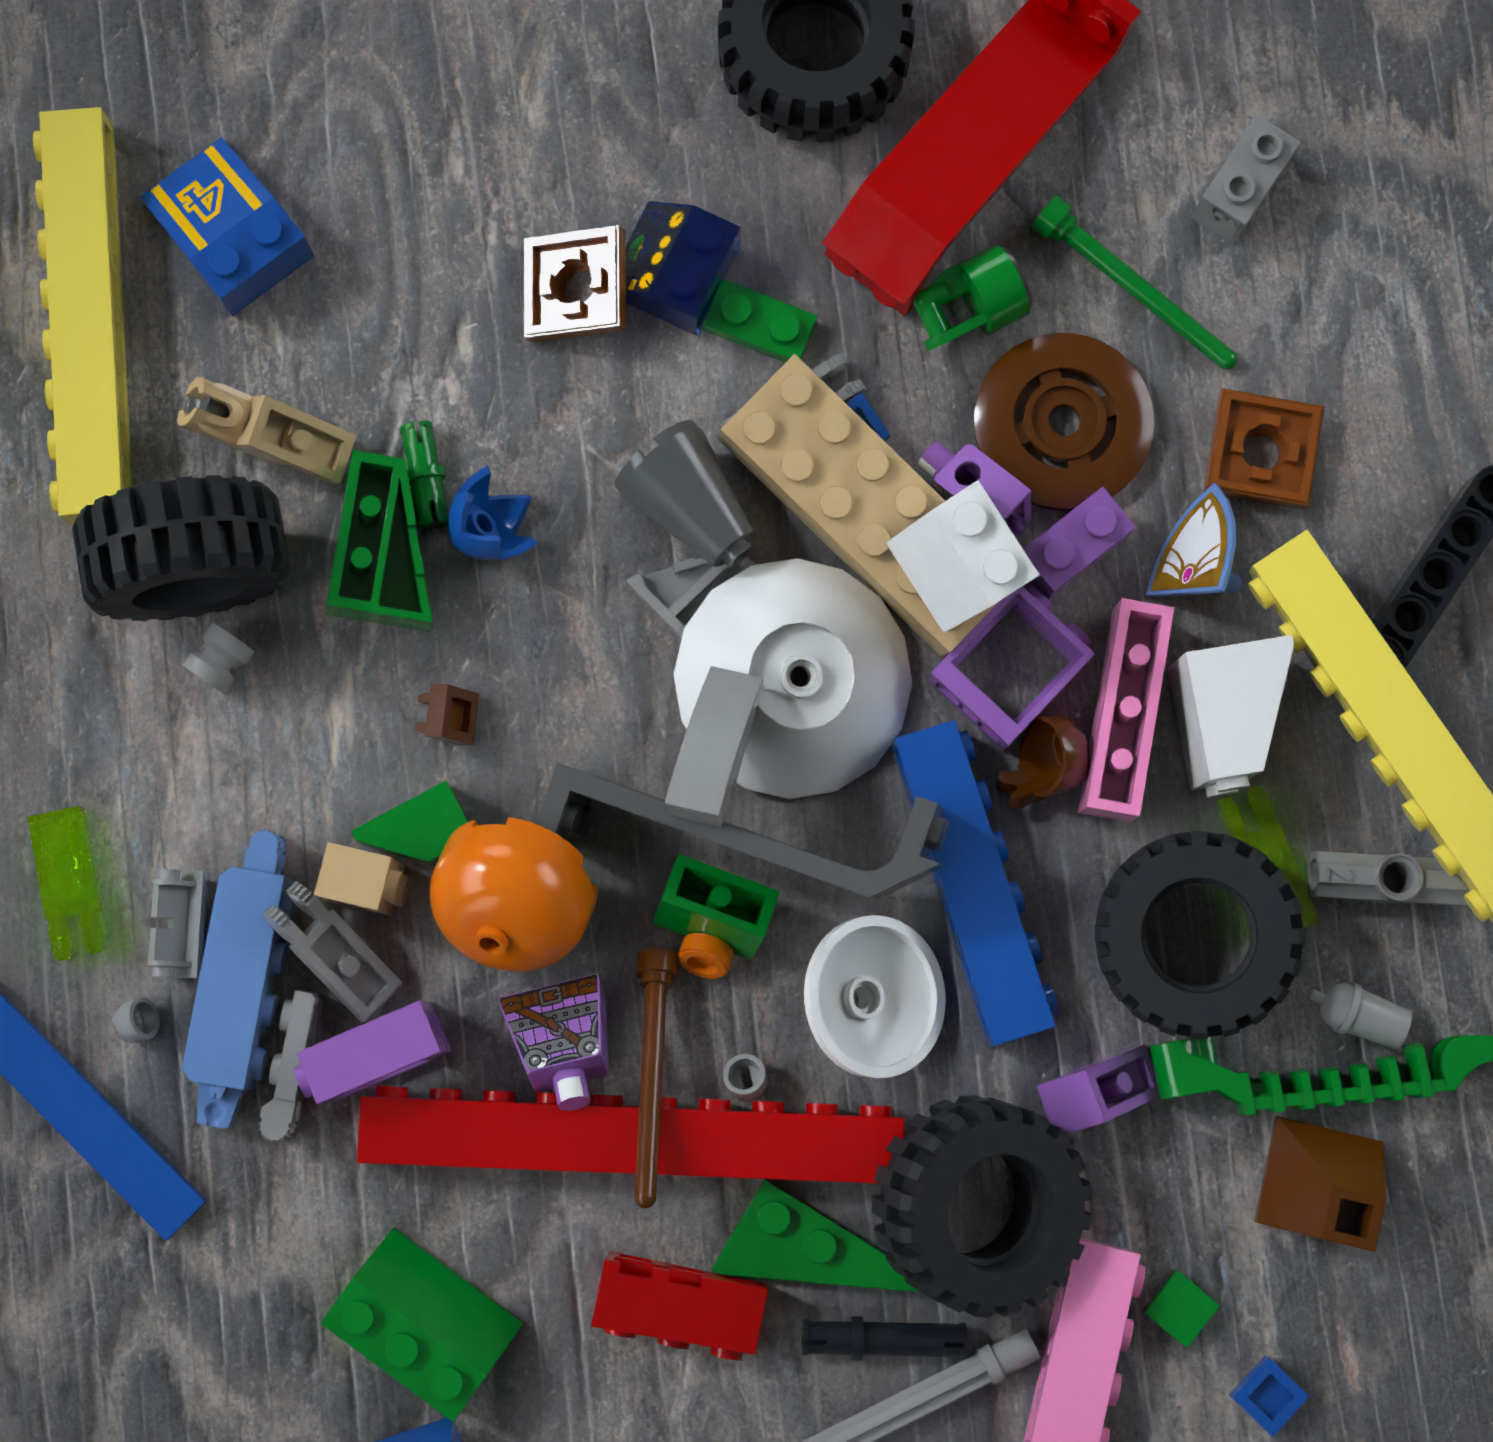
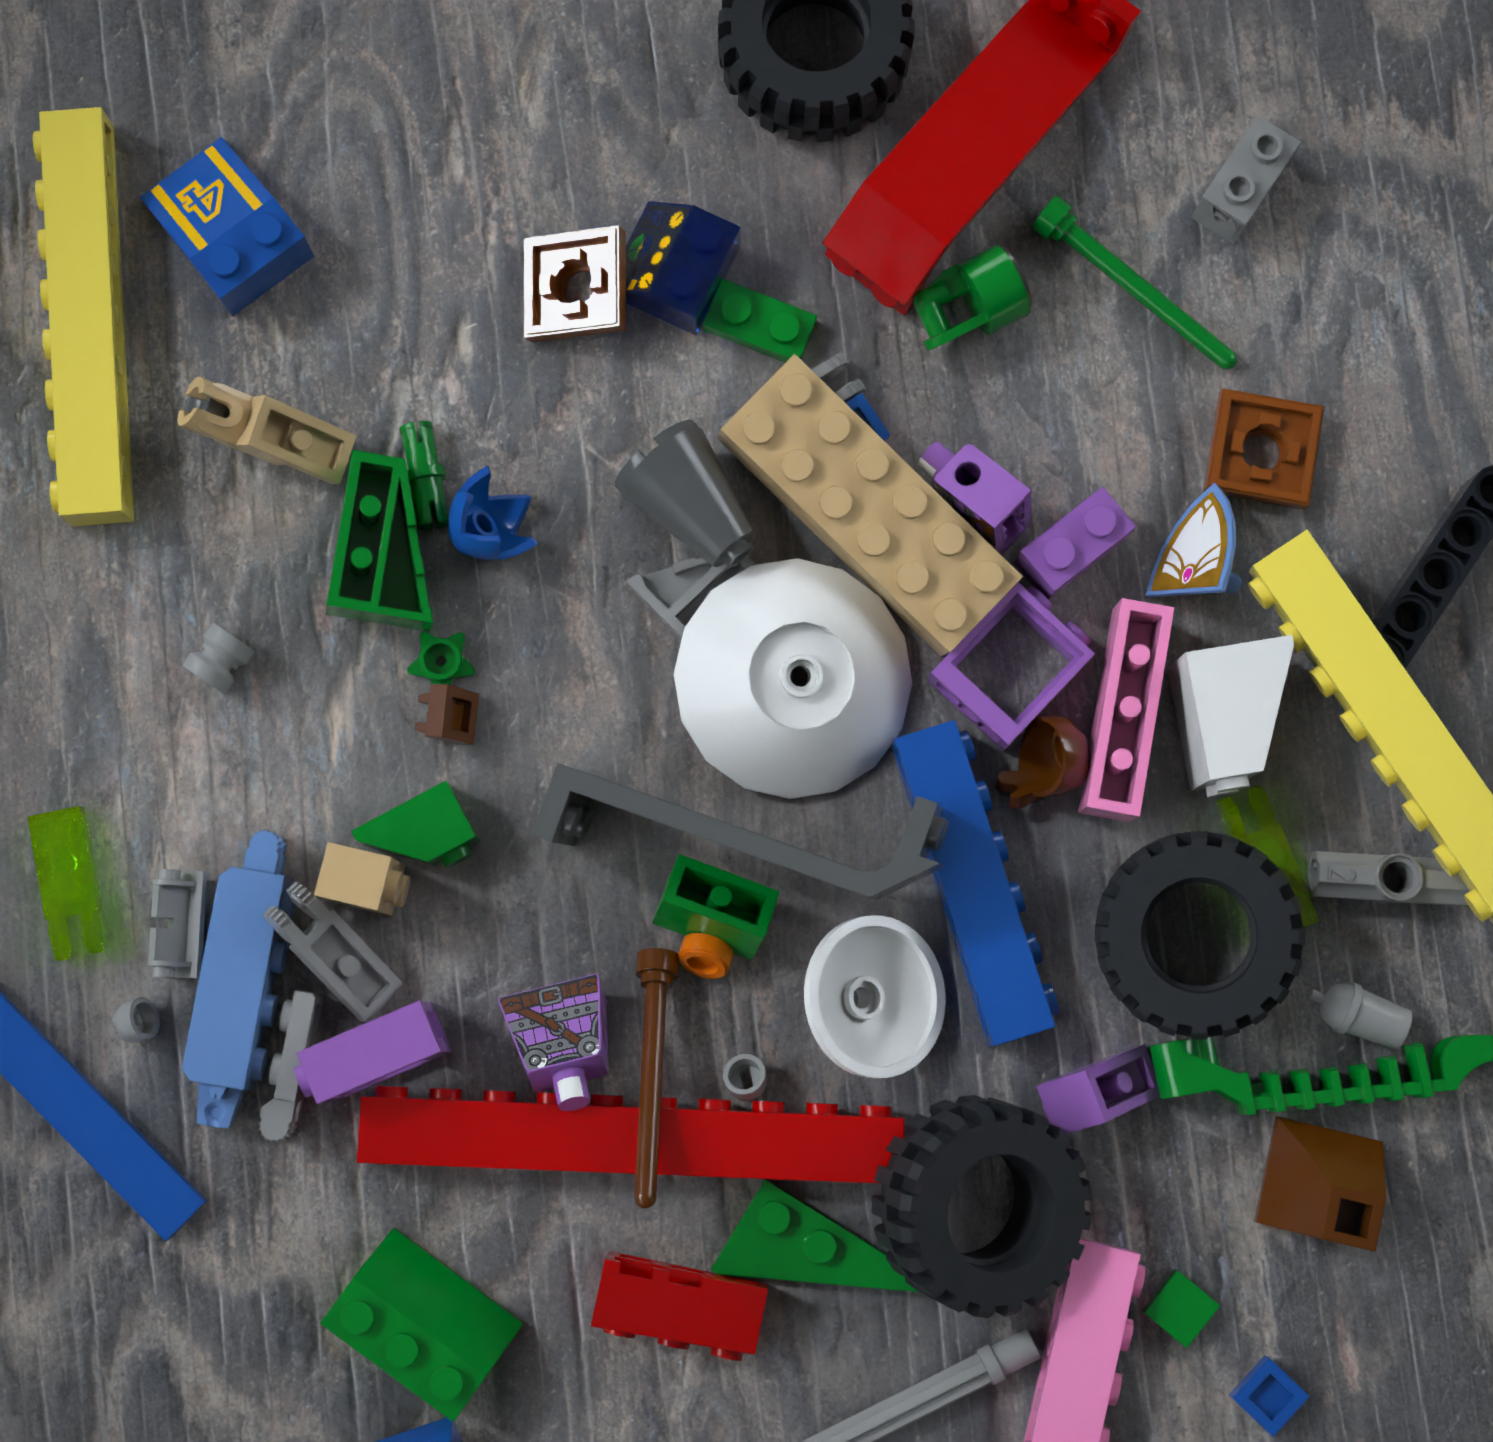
(180, 548): black tyre -> none
(435, 647): none -> green plate
(511, 895): orange cylinder -> none
(713, 746): light grey slope -> none
(883, 1338): black pin -> none
(962, 557): white slope -> none
(1112, 429): reddish brown piece -> none

